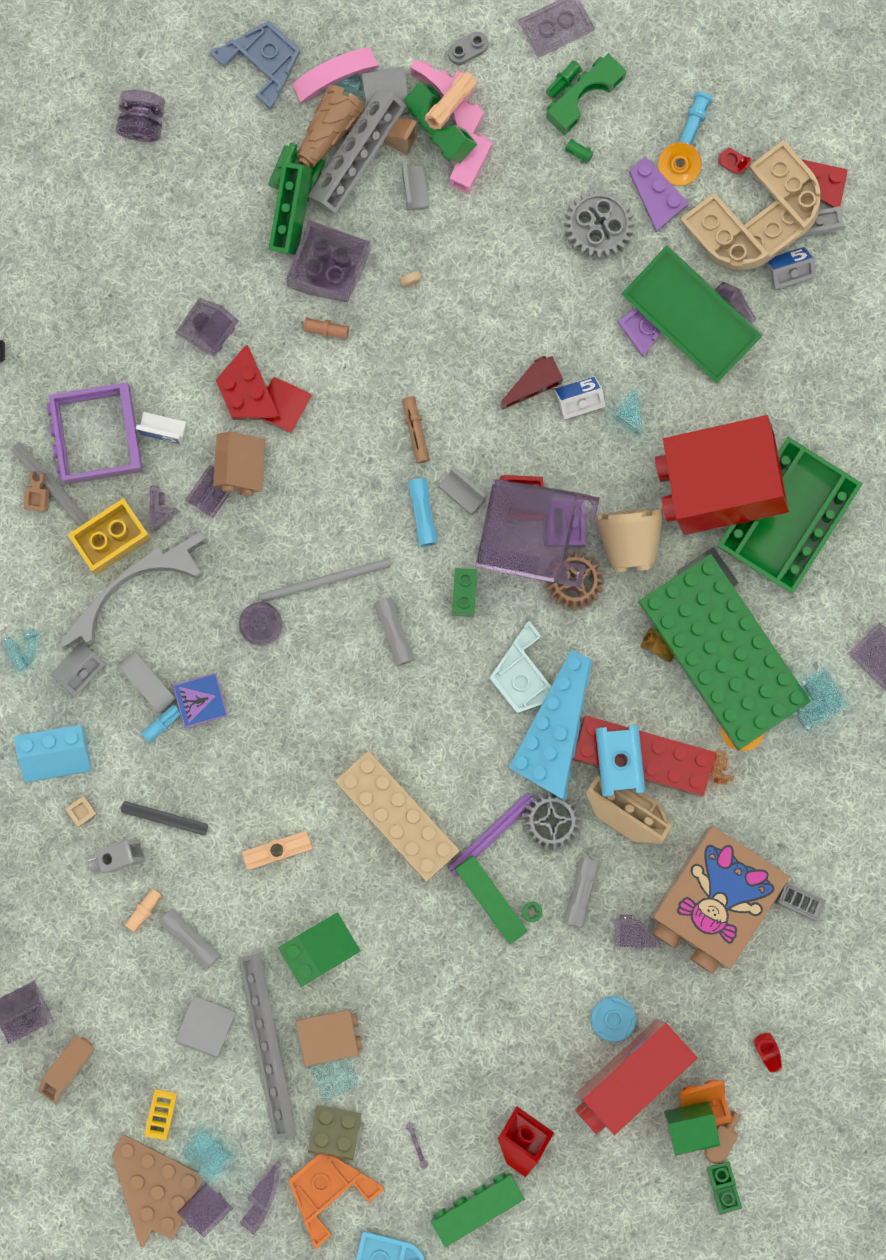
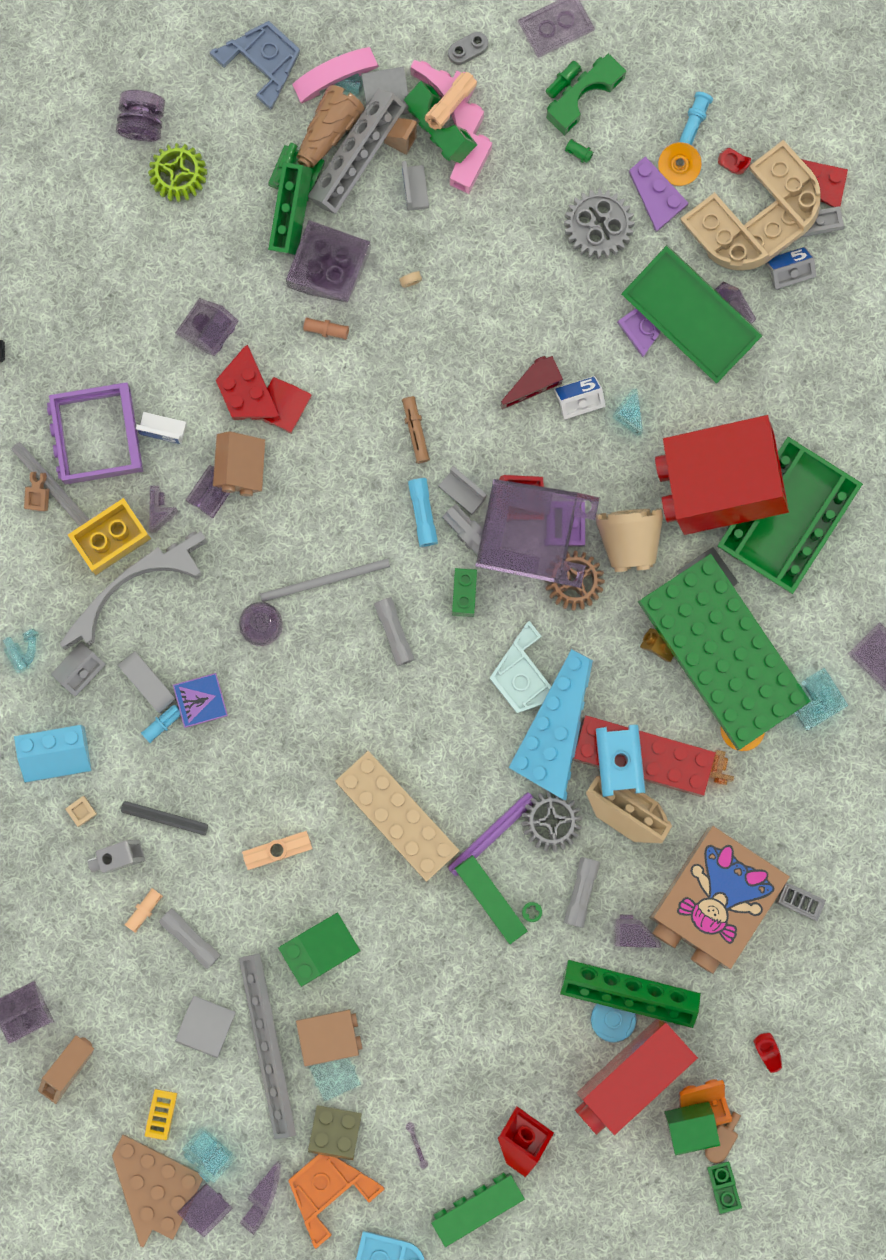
(161, 165): none -> lime gear
(466, 529): none -> light grey piece
(630, 993): none -> green brick

